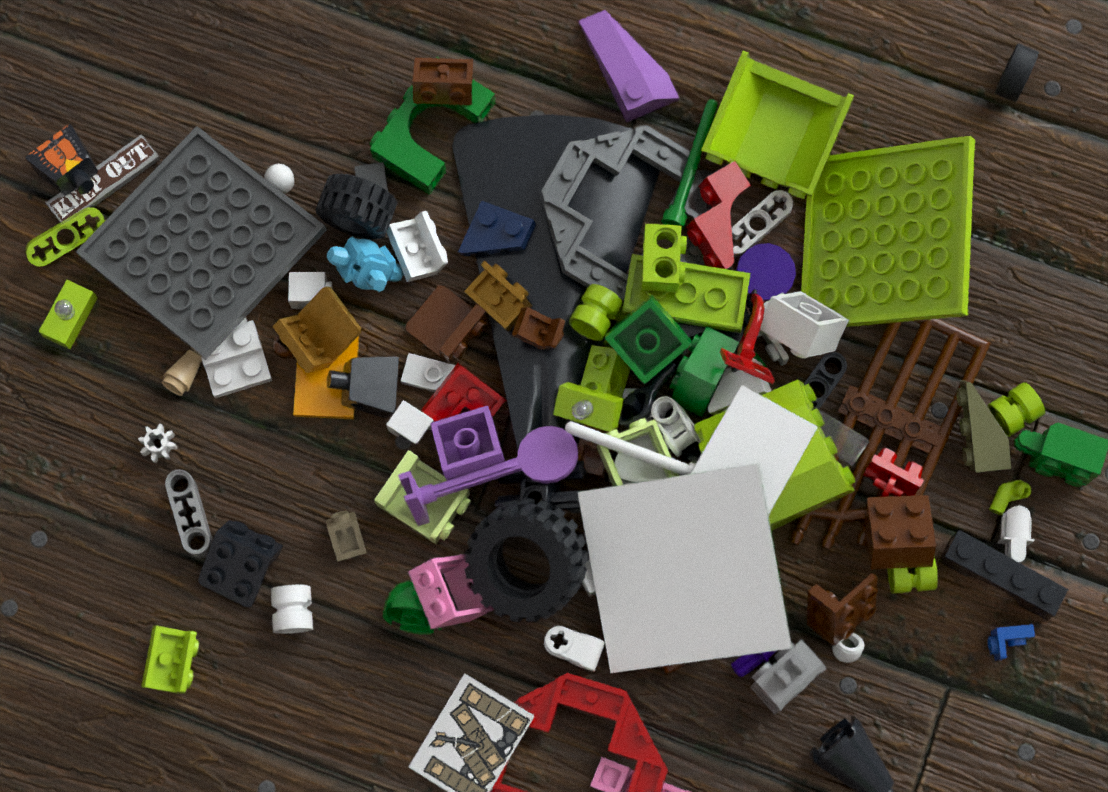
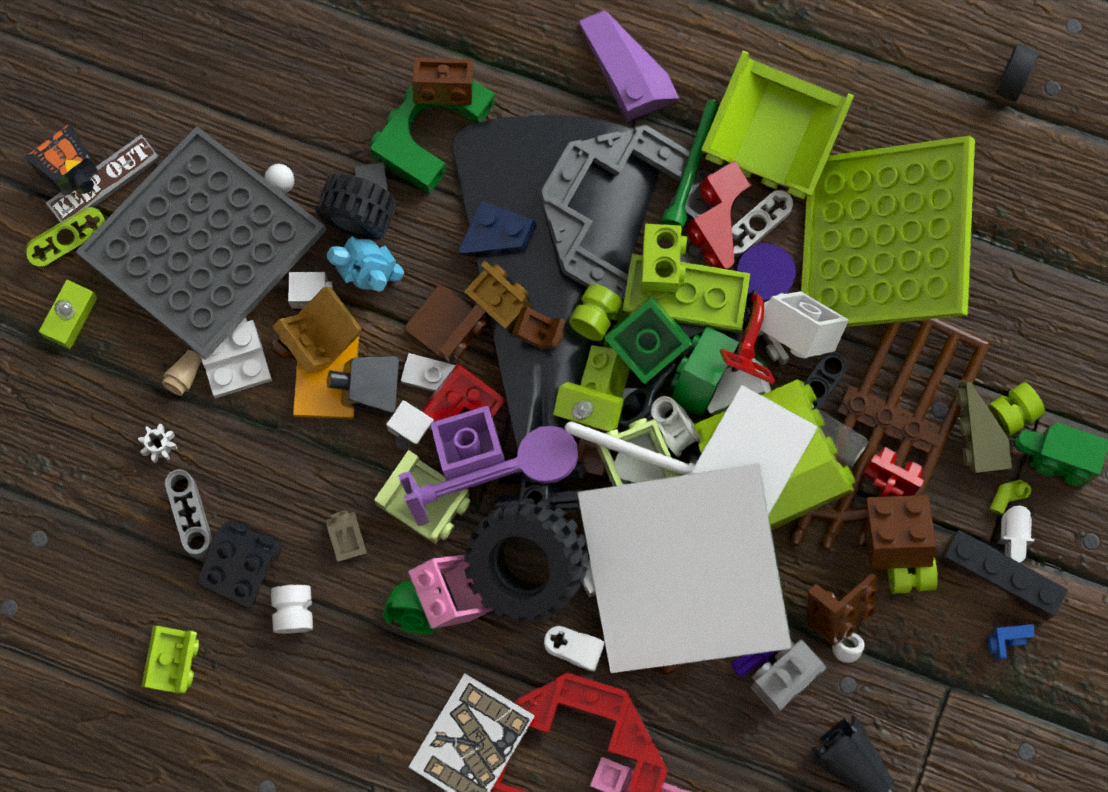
(417, 247): white bracket -> none

